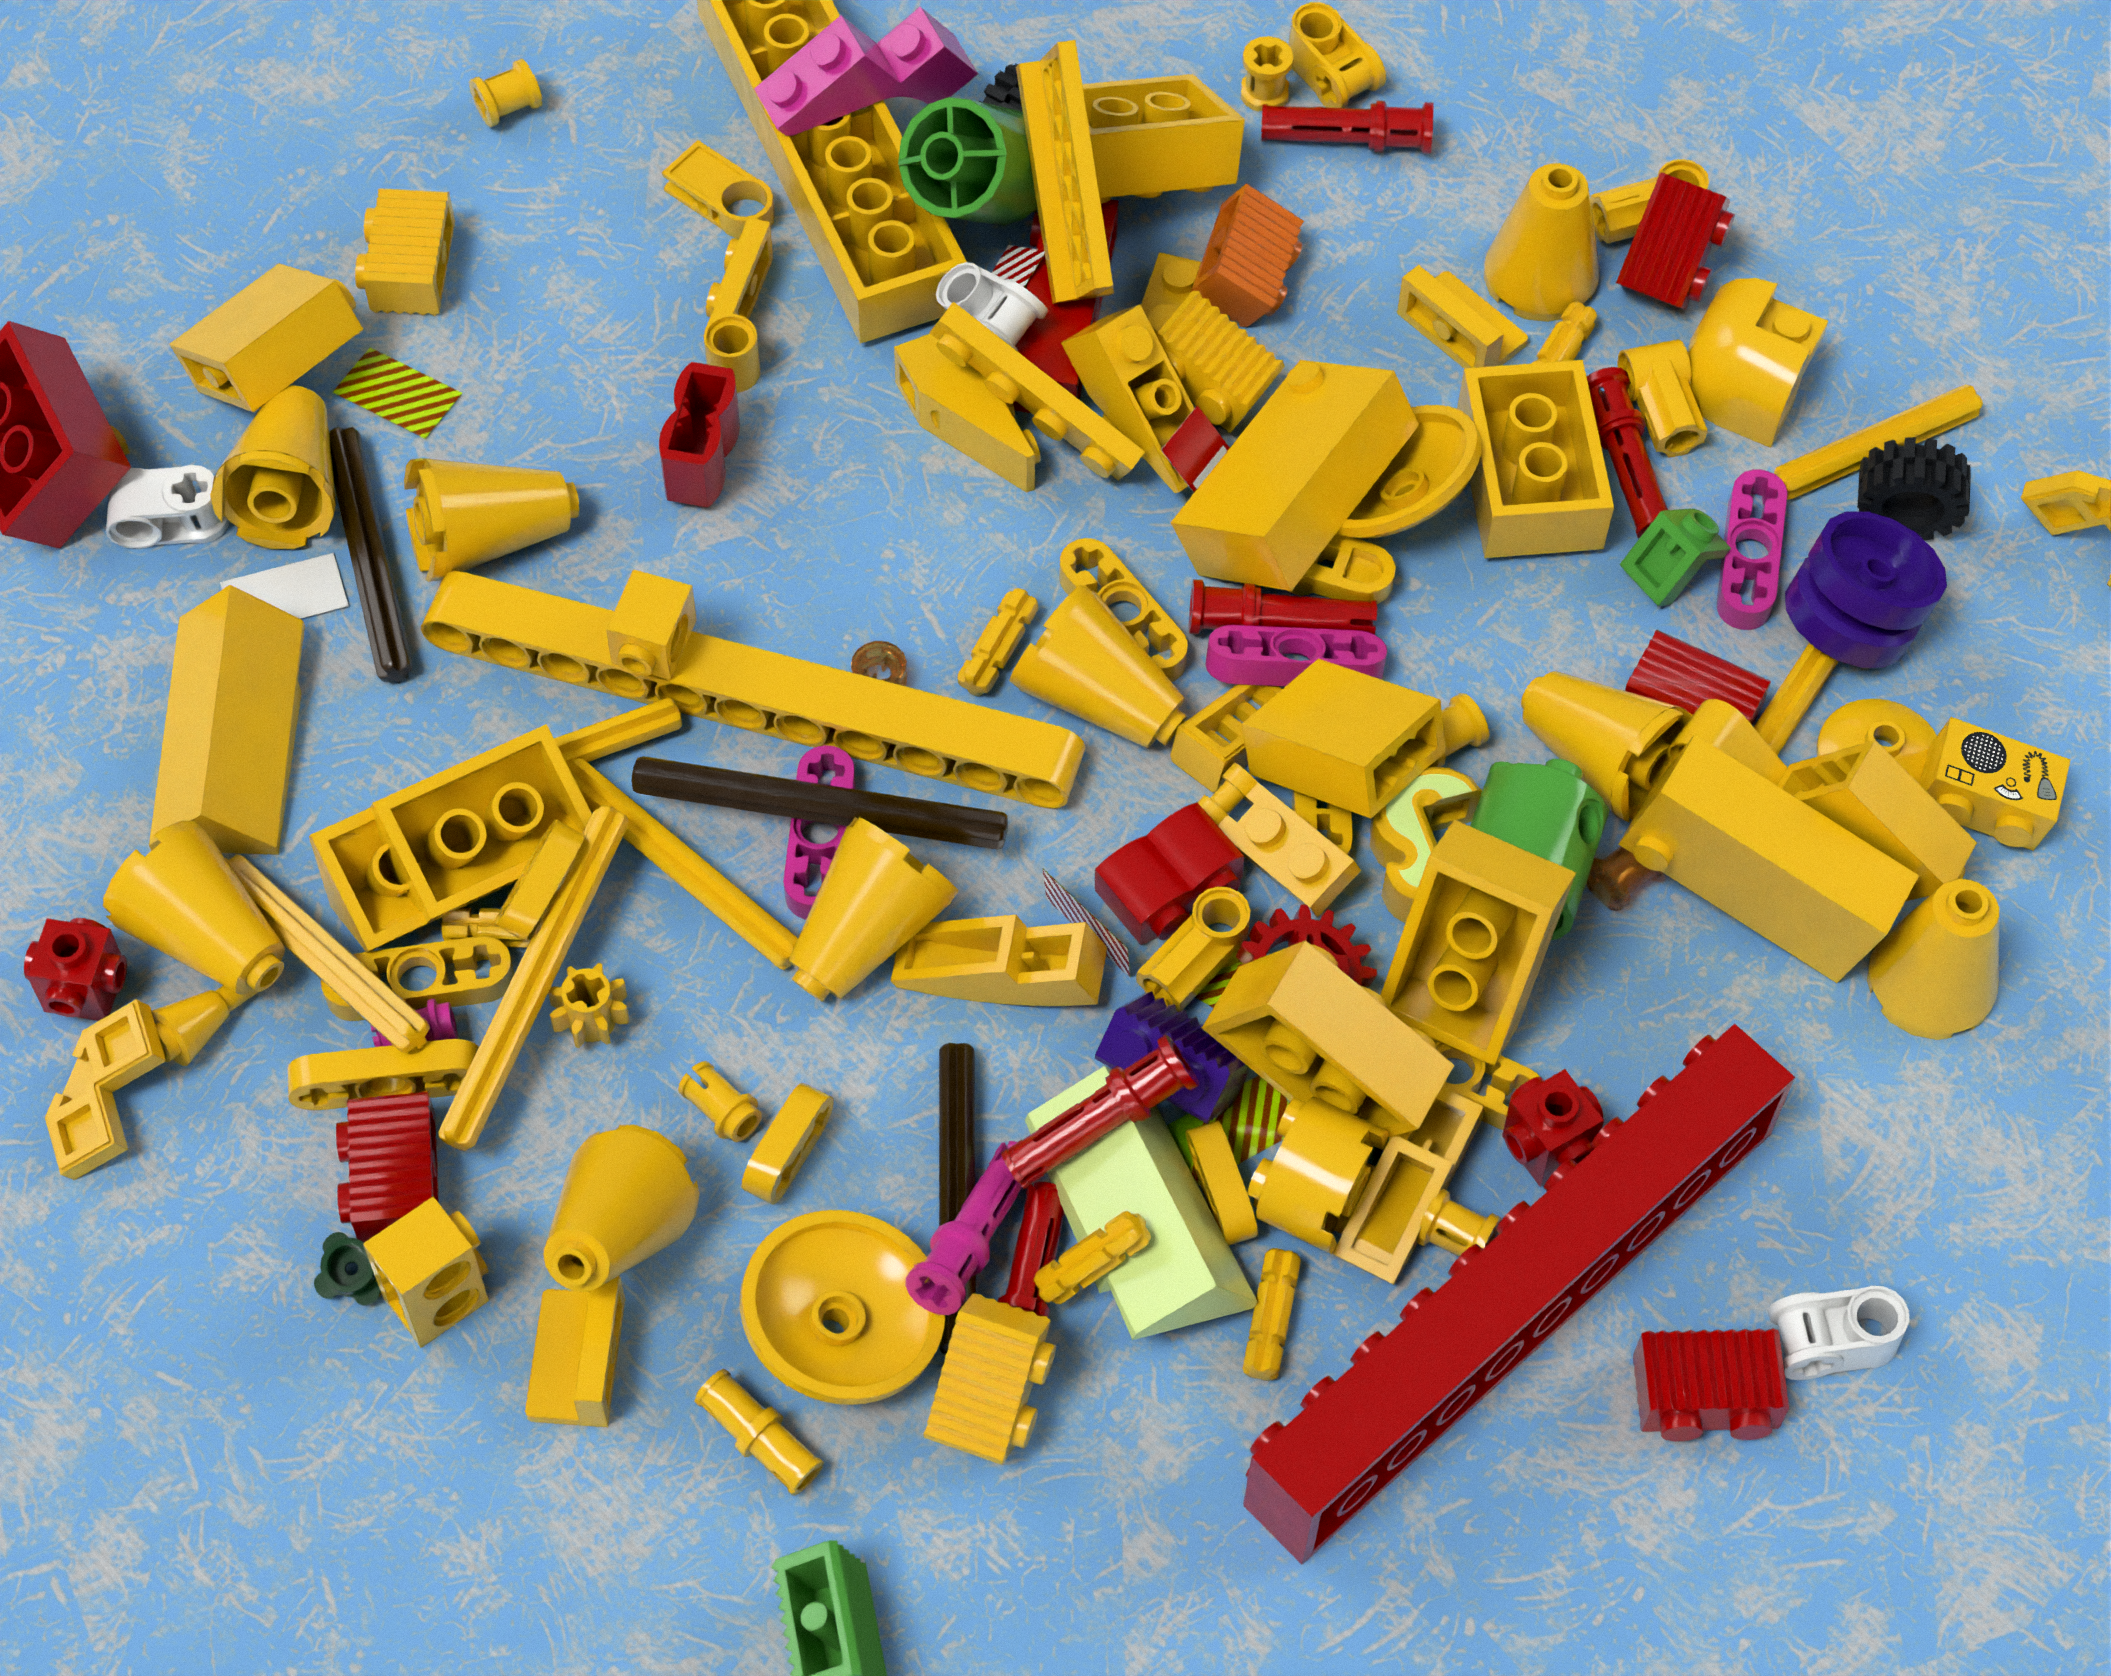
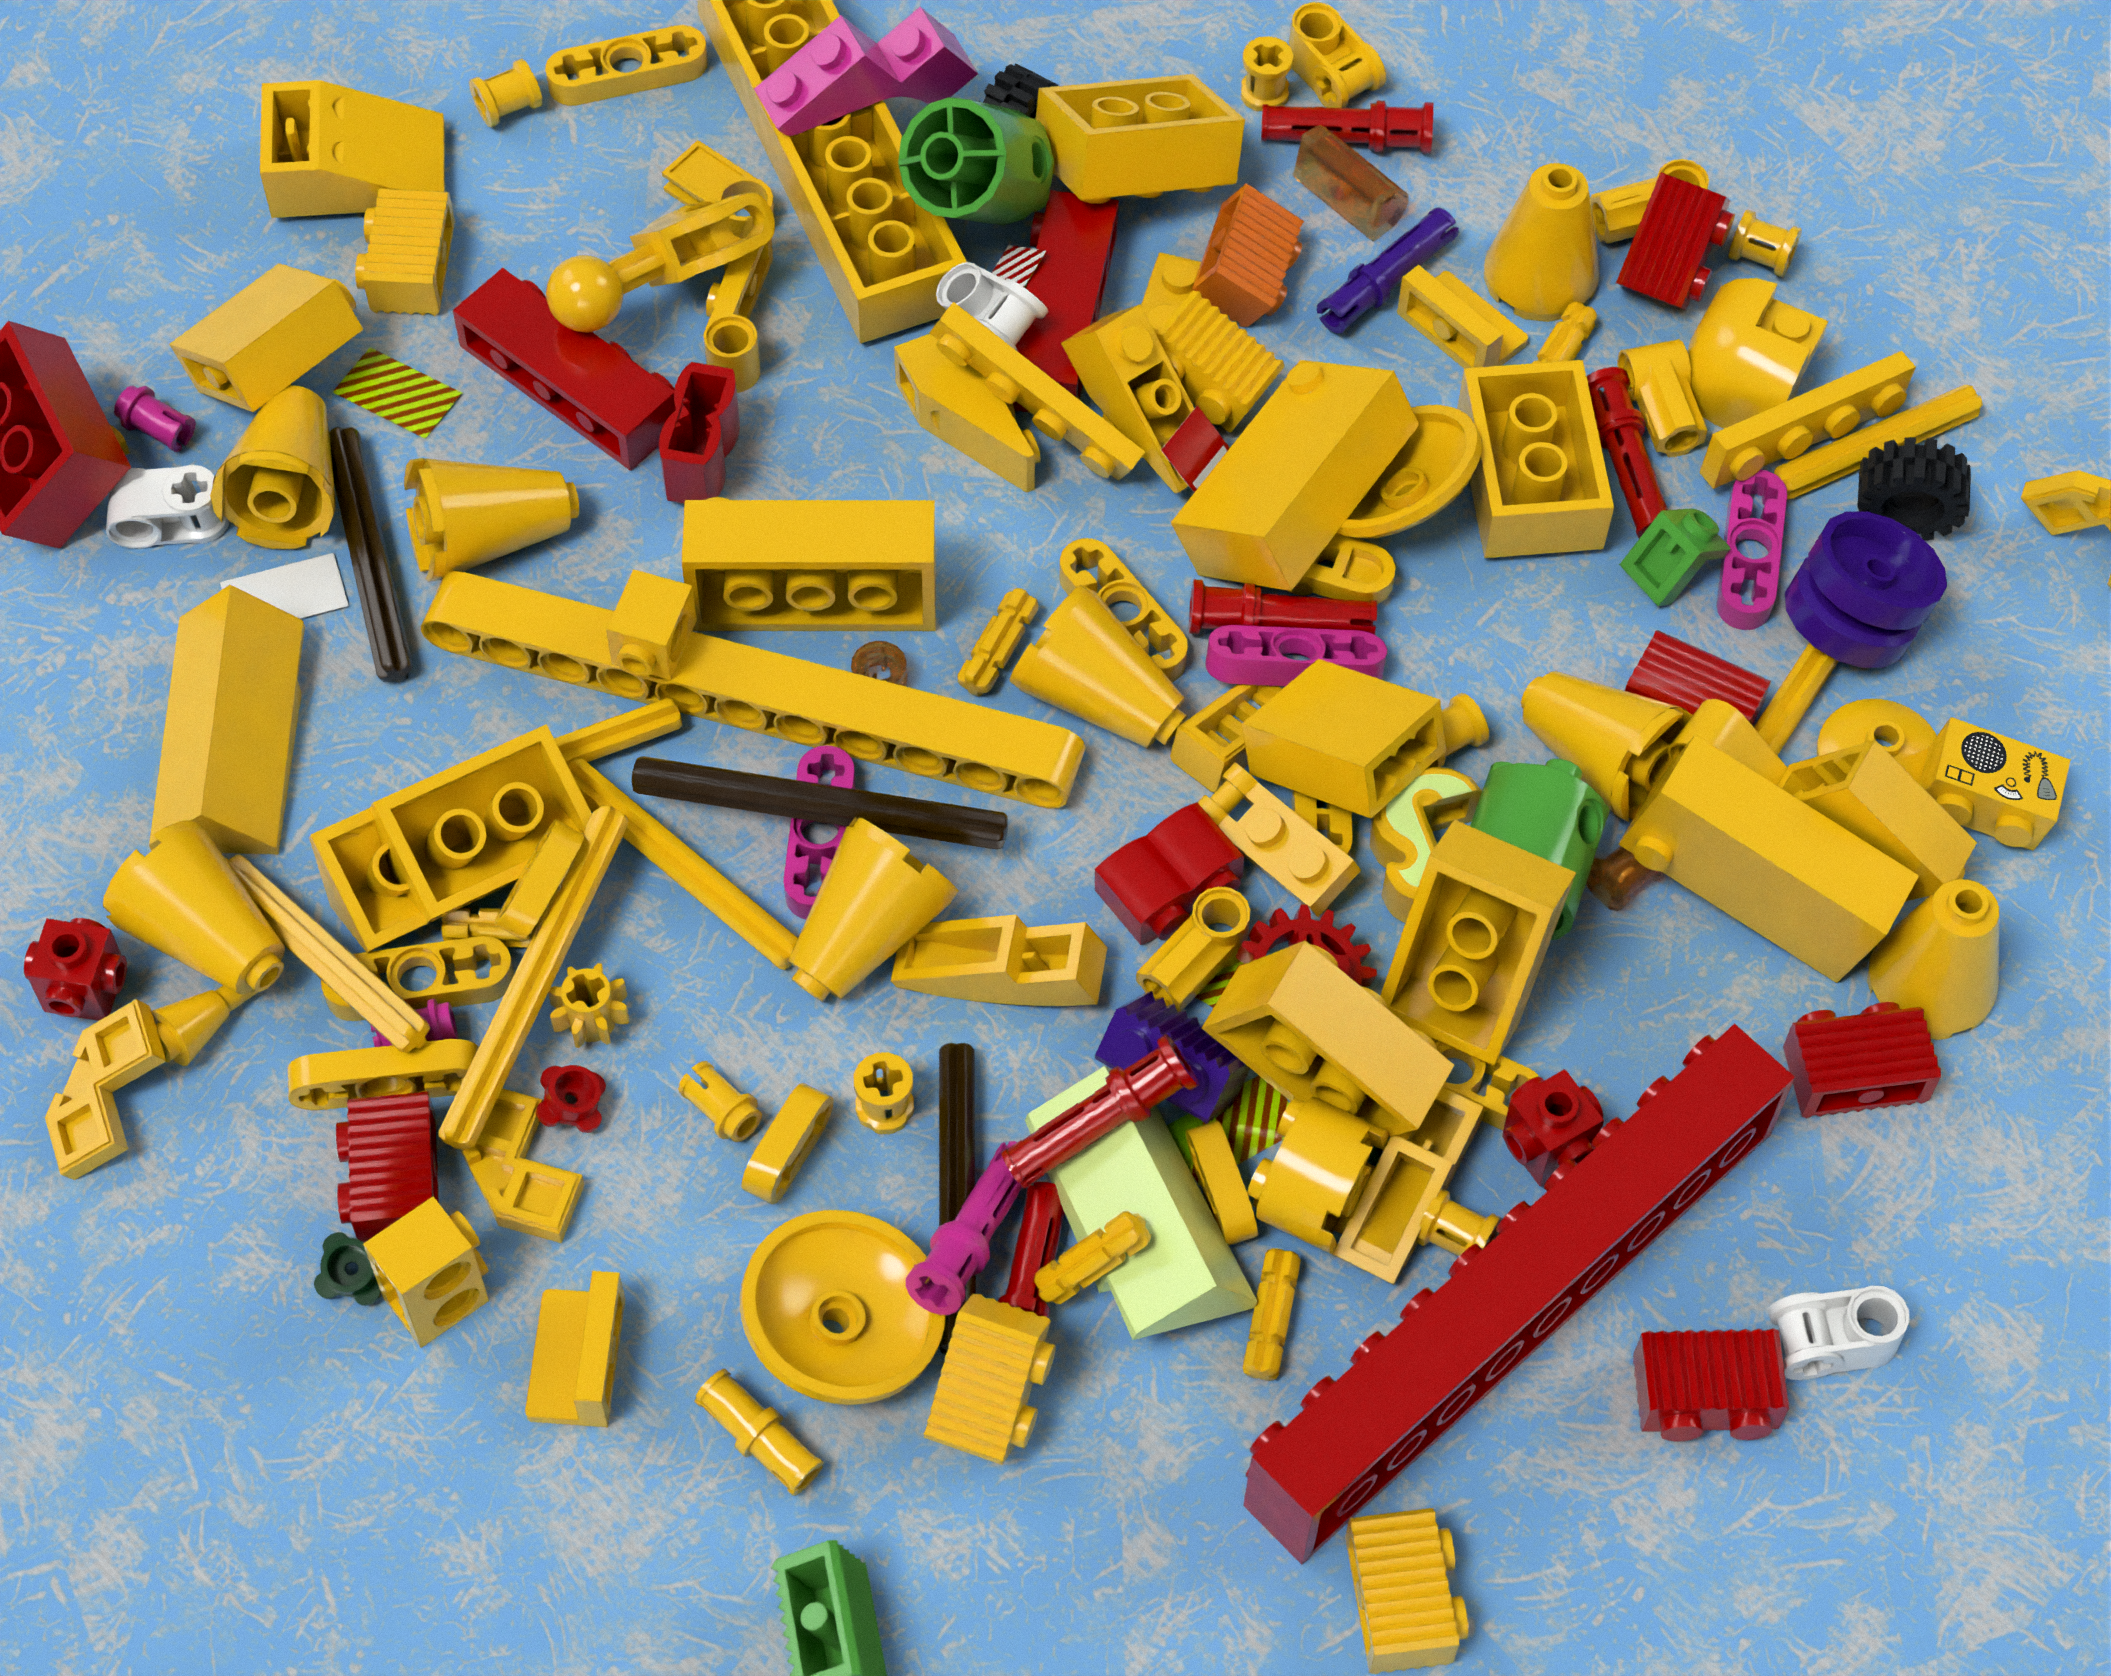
(141, 410): none -> dark pink pin
(336, 146): none -> yellow slope
(518, 1190): none -> yellow tile
(565, 371): none -> red brick
(573, 1081): none -> red plate
(589, 292): none -> yellow piece
(618, 1206): yellow cone -> none
(641, 46): none -> yellow beam
(811, 564): none -> yellow brick
(896, 1079): none -> yellow bush
(1064, 175): yellow fence -> none
(1077, 913): sticker -> none
(1349, 183): none -> clear orange brick
(1372, 283): none -> dark purple pin
(1404, 1590): none -> yellow brick
(1784, 240): none -> yellow bush
(1807, 419): none -> yellow plate
(1861, 1059): none -> red brick

